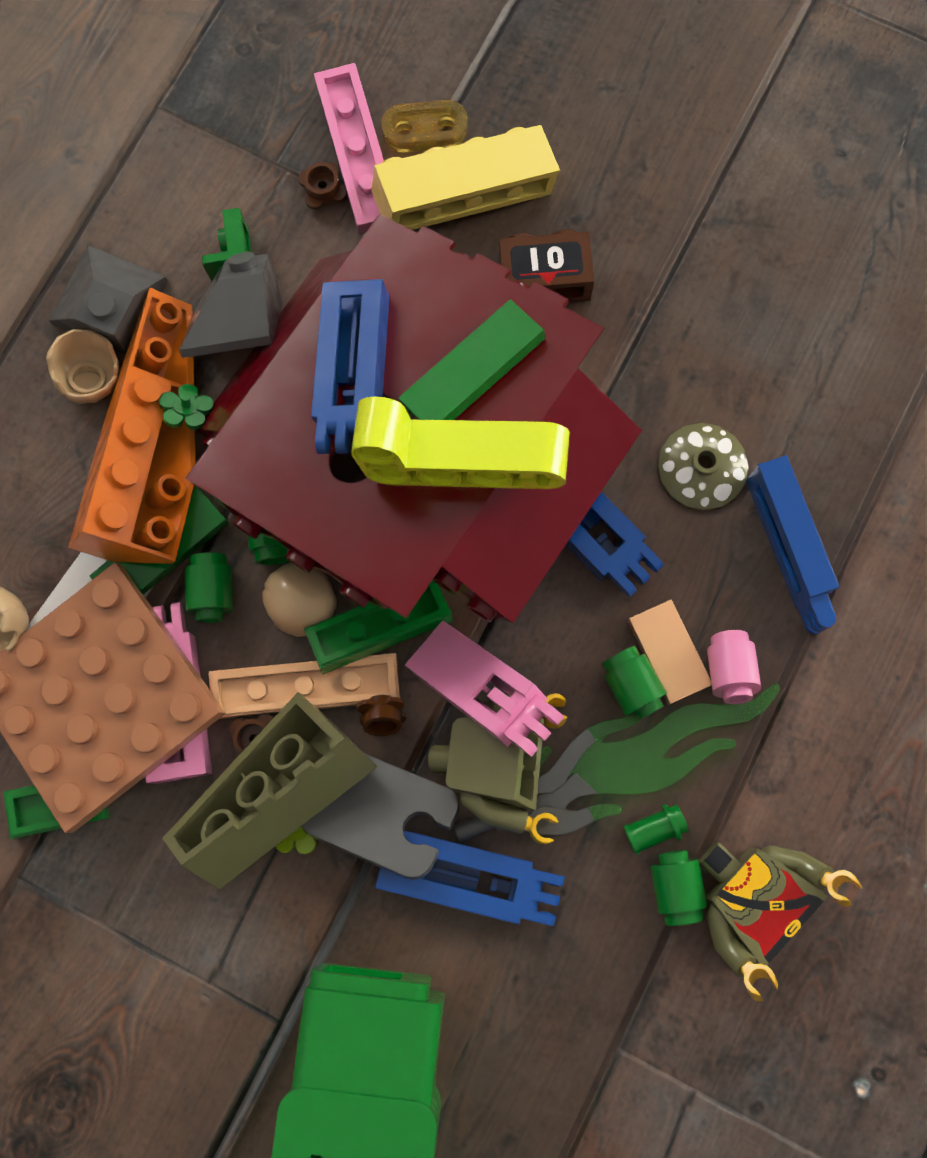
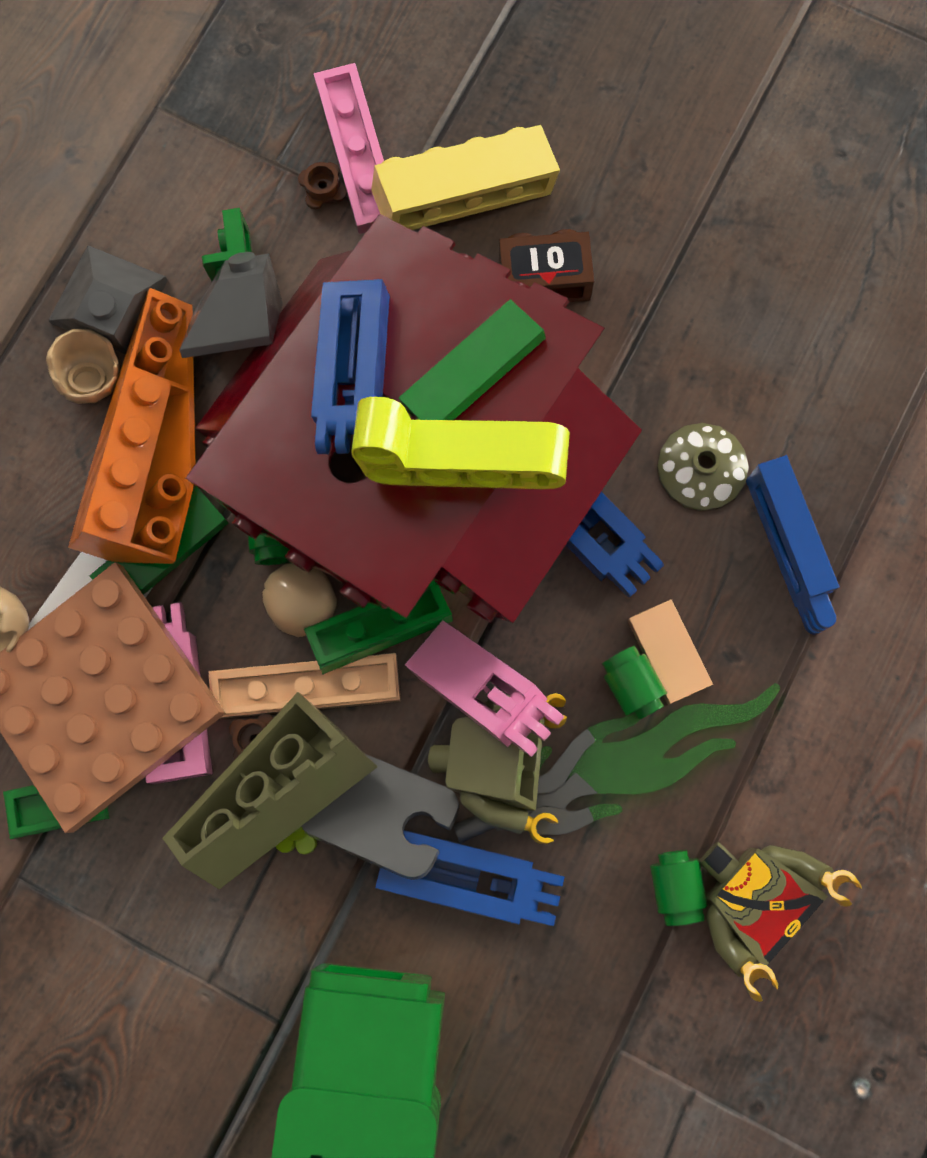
(185, 407): green plant -> none
(208, 587): green brick -> none
(381, 715): reddish brown plate -> none
(424, 124): clear yellow plate -> none
(656, 828): green pin -> none
(733, 667): bright pink brick -> none

